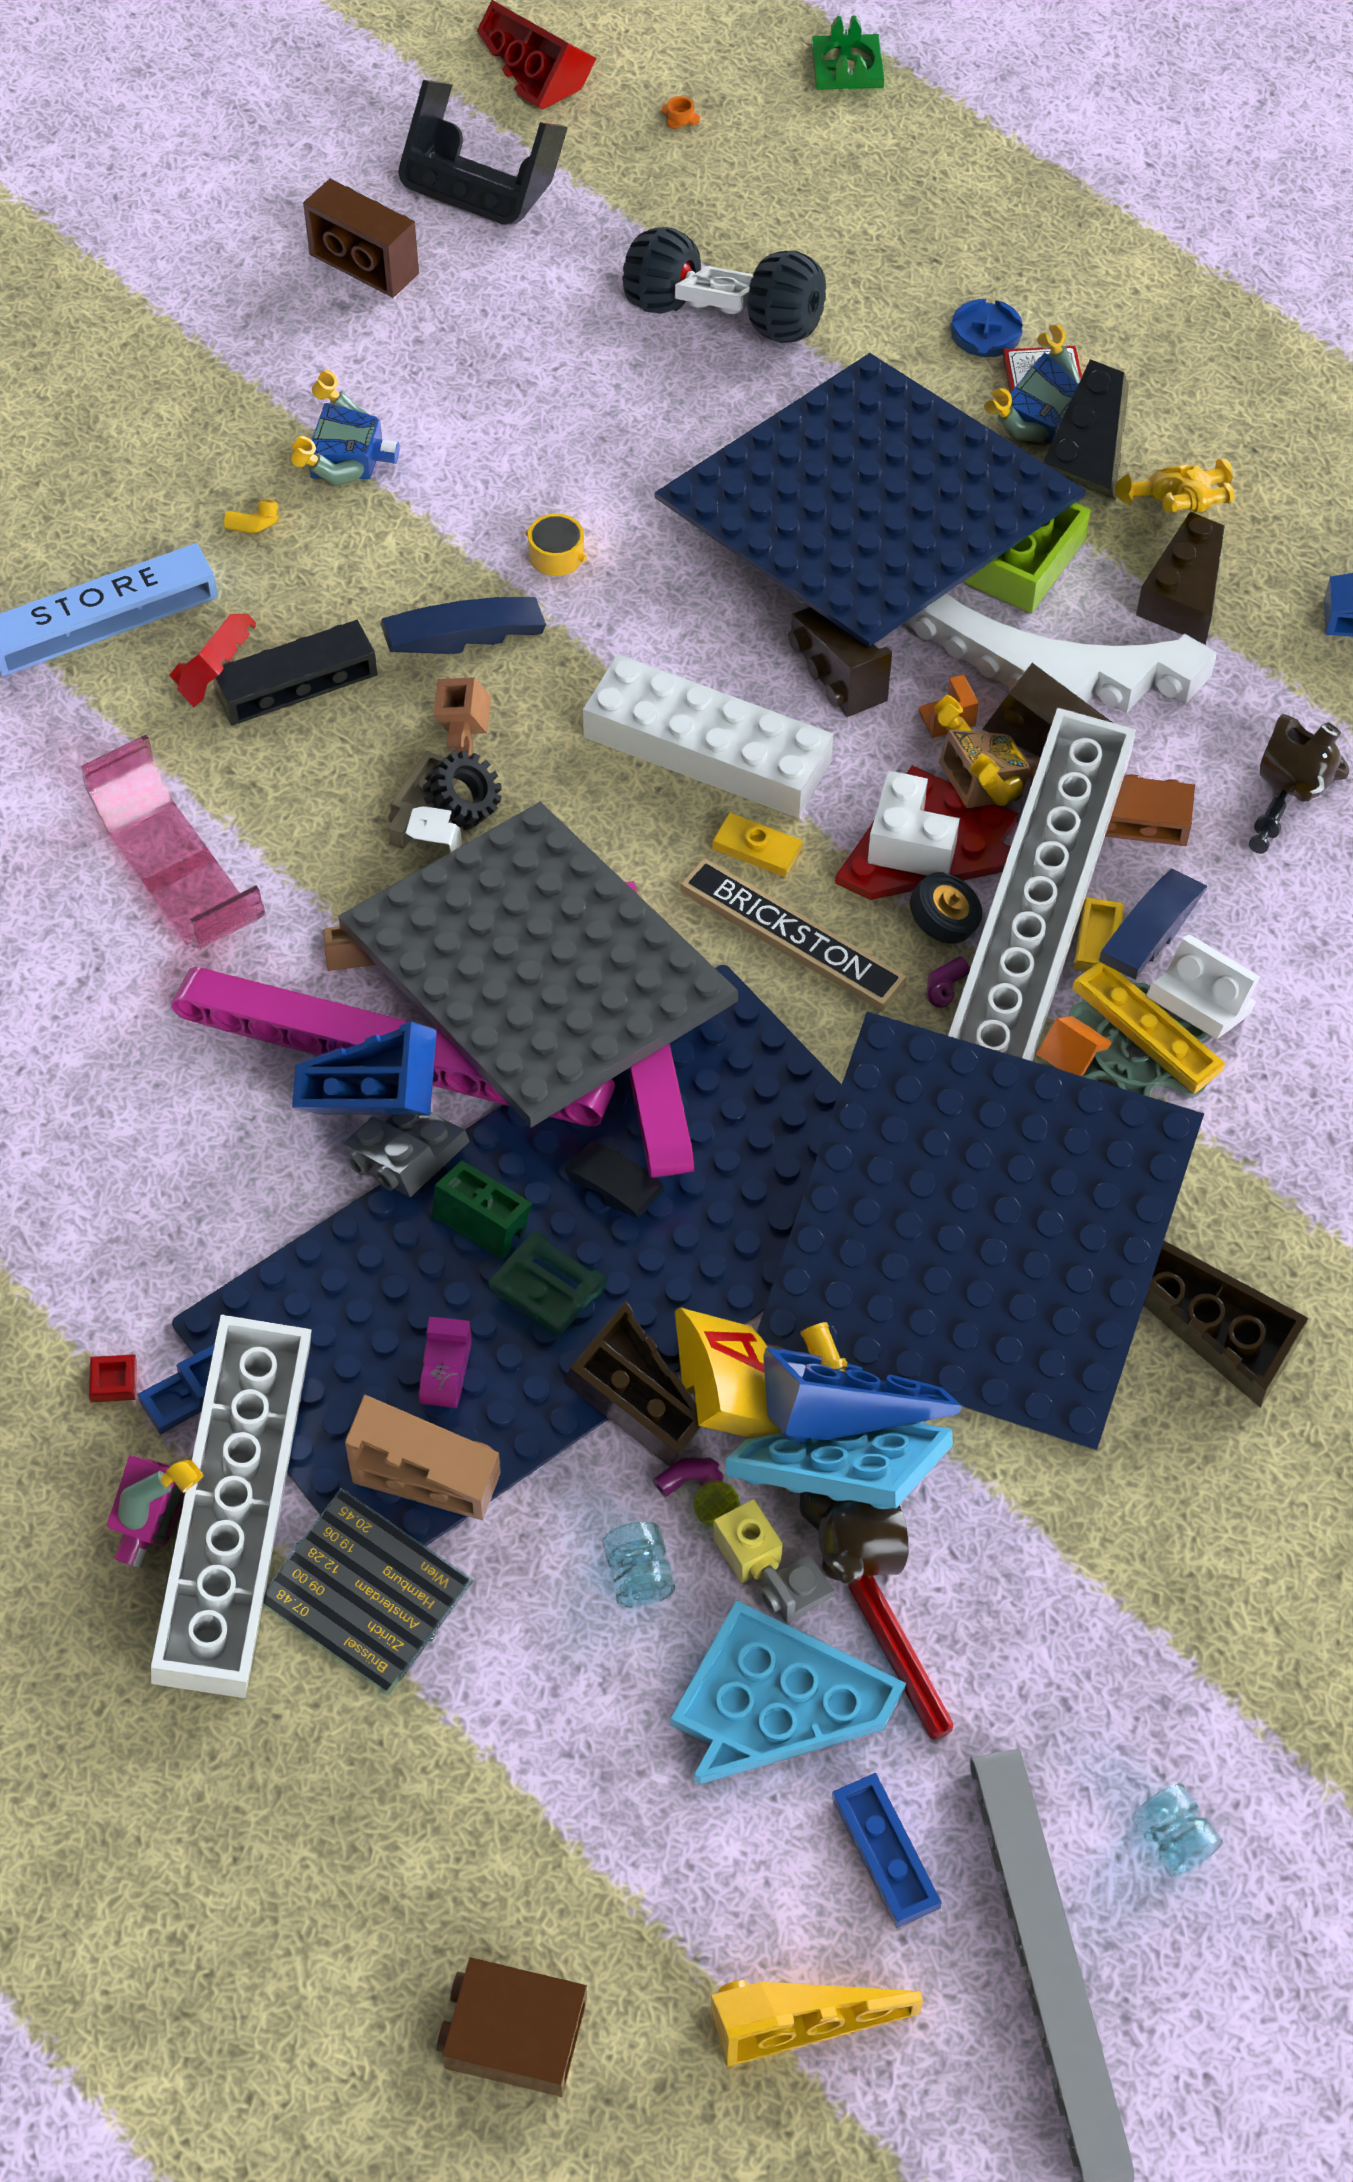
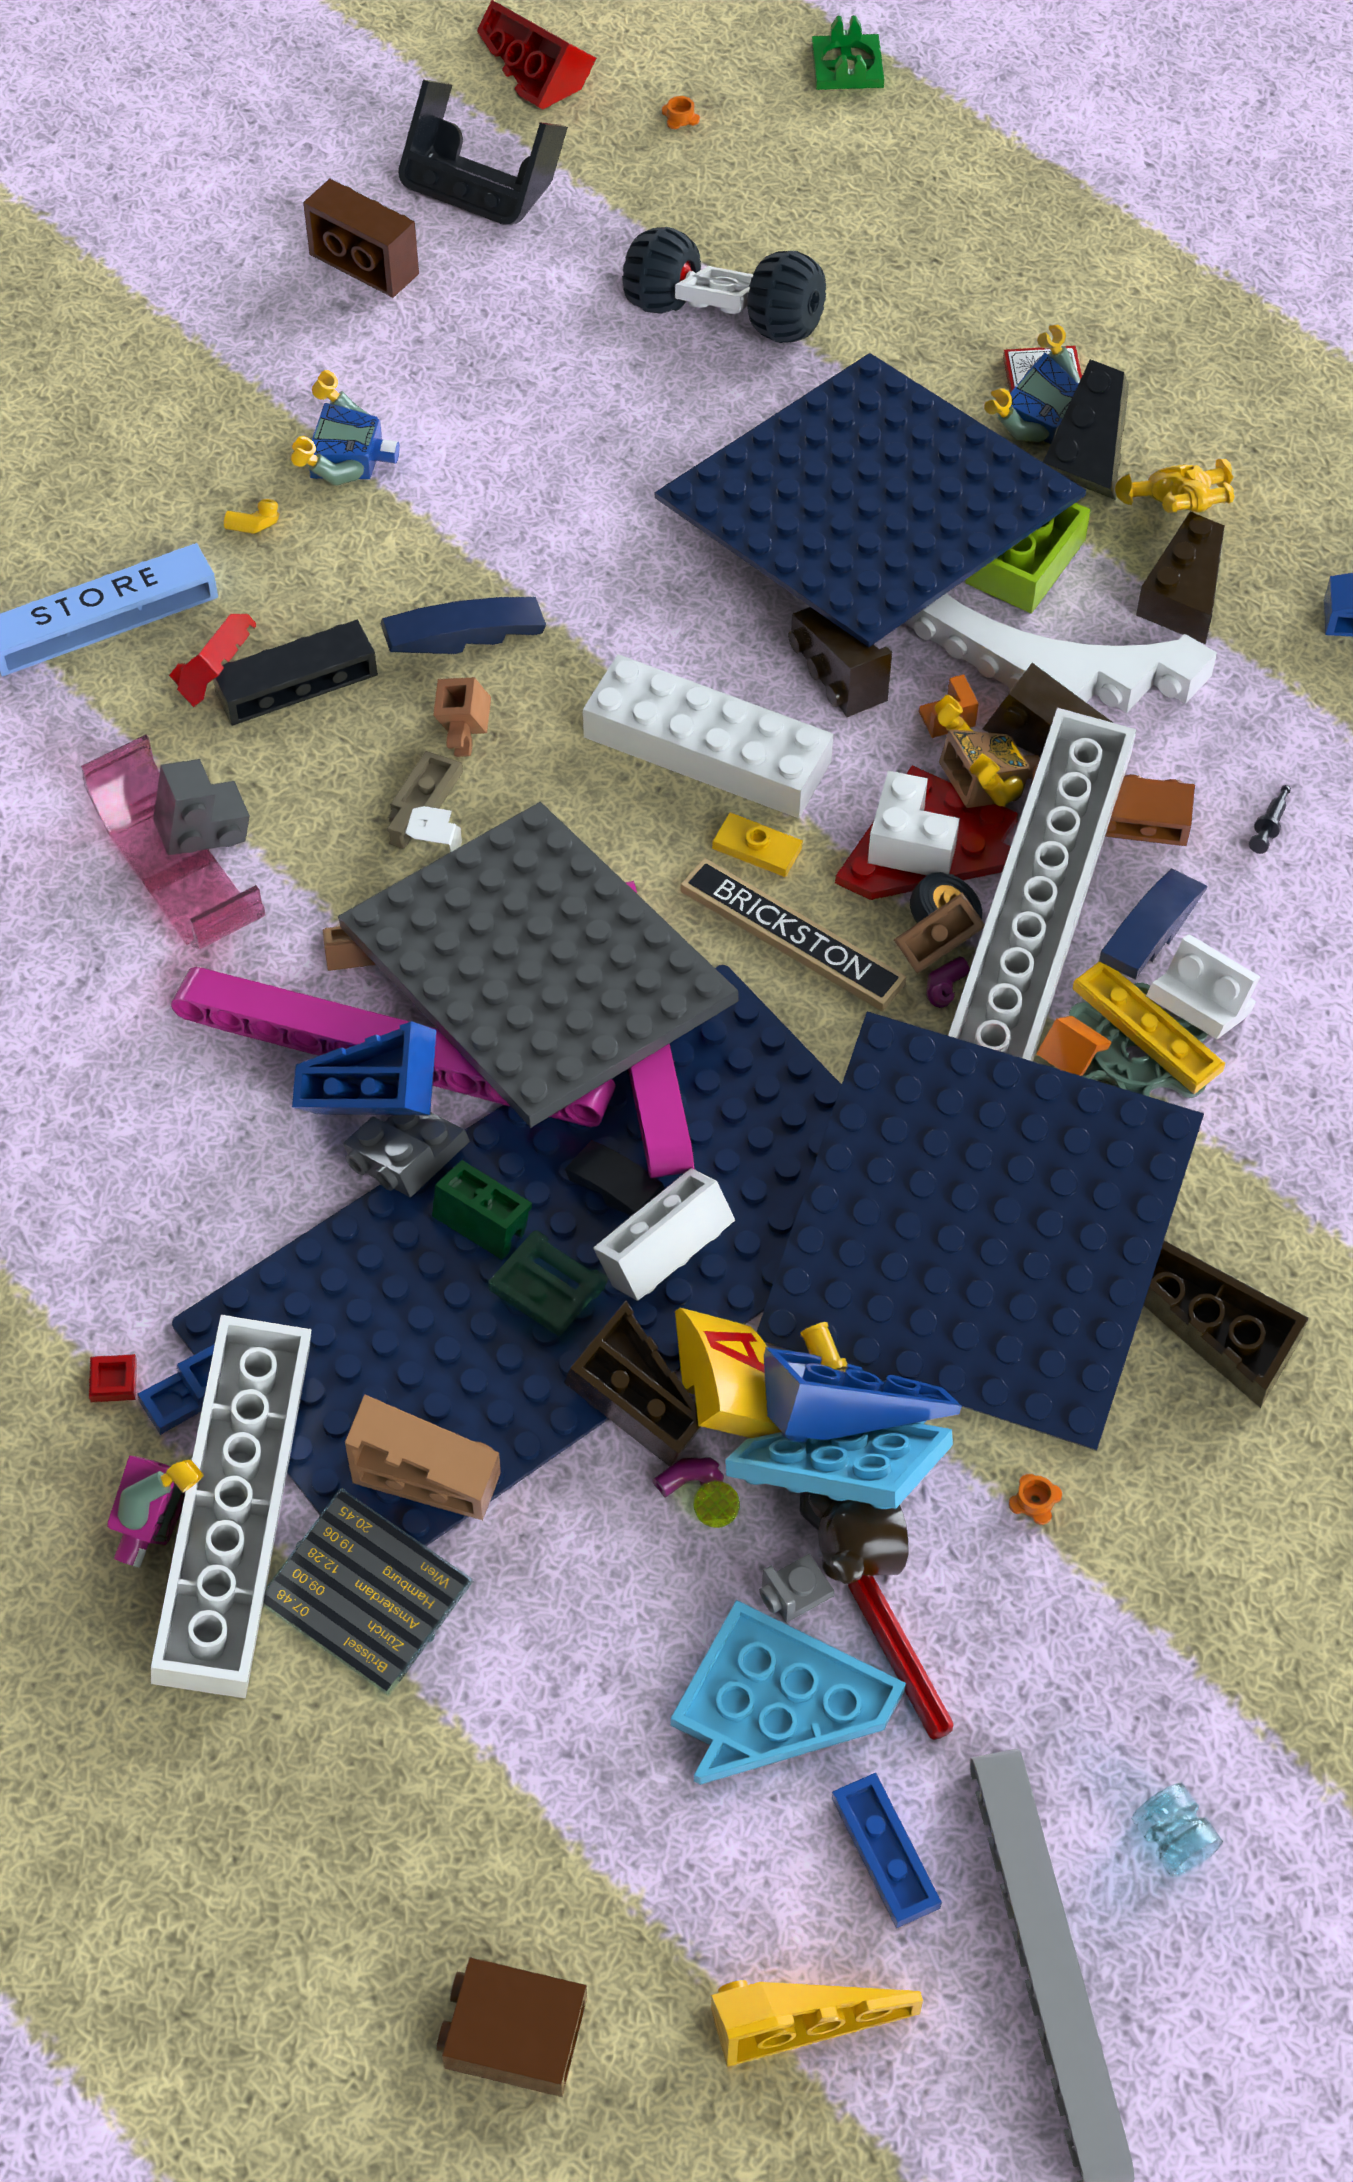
(194, 812): none -> dark grey brick
(444, 1362): magenta leg -> none
(476, 778): black tyre -> none
(556, 544): piece -> none
(636, 1557): clear light blue wheel -> none
(664, 1234): none -> white brick
(747, 1541): light yellow brick -> none
(939, 933): none -> medium nougat slope
(986, 328): blue tile -> none
(1035, 1486): none -> orange plate
(1096, 927): yellow tile -> none
(1302, 761): dark brown piece -> none

